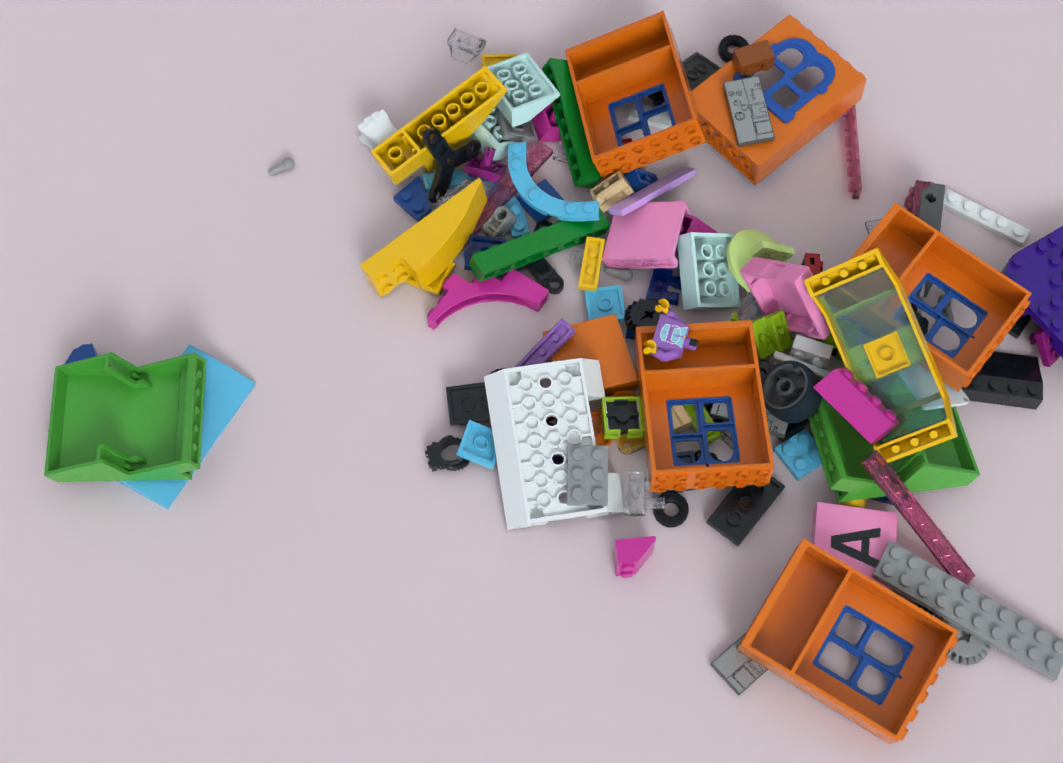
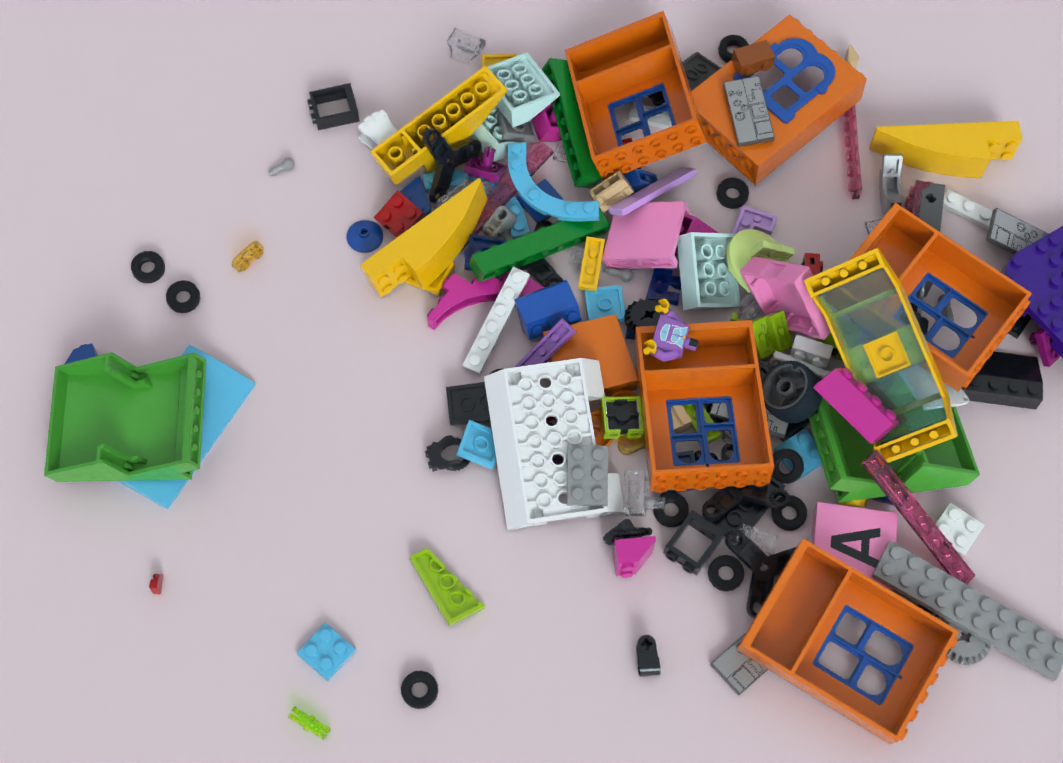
(147, 256): none -> black tyre
(156, 583): none -> red tile
(183, 307): none -> black tyre
(247, 256): none -> clear yellow plate
(309, 723): none -> clear neon green pin
(326, 651): none -> medium azure plate
(332, 94): none -> black window
(364, 242): none -> blue dish
(399, 214): none -> red piece
(419, 702): none -> black tyre
(447, 592): none -> lime wing
(496, 320): none -> white plate
(545, 308): none -> blue slope
(626, 530): none -> black piece
(647, 660): none -> black piece
(703, 526): none -> black window
(717, 581): none -> black tyre
(730, 496): none -> black piece
(732, 203): none -> black tyre
(754, 219): none -> lavender plate
(754, 558): none -> black piece
(764, 540): none -> clear plate
(797, 522): none -> black tyre
(798, 466): none -> black tyre
(852, 56): none -> tan slope
(890, 182): none -> light grey arch
(949, 148): none -> yellow slope
(959, 528): none -> white piece
(1011, 232): none -> light grey tile

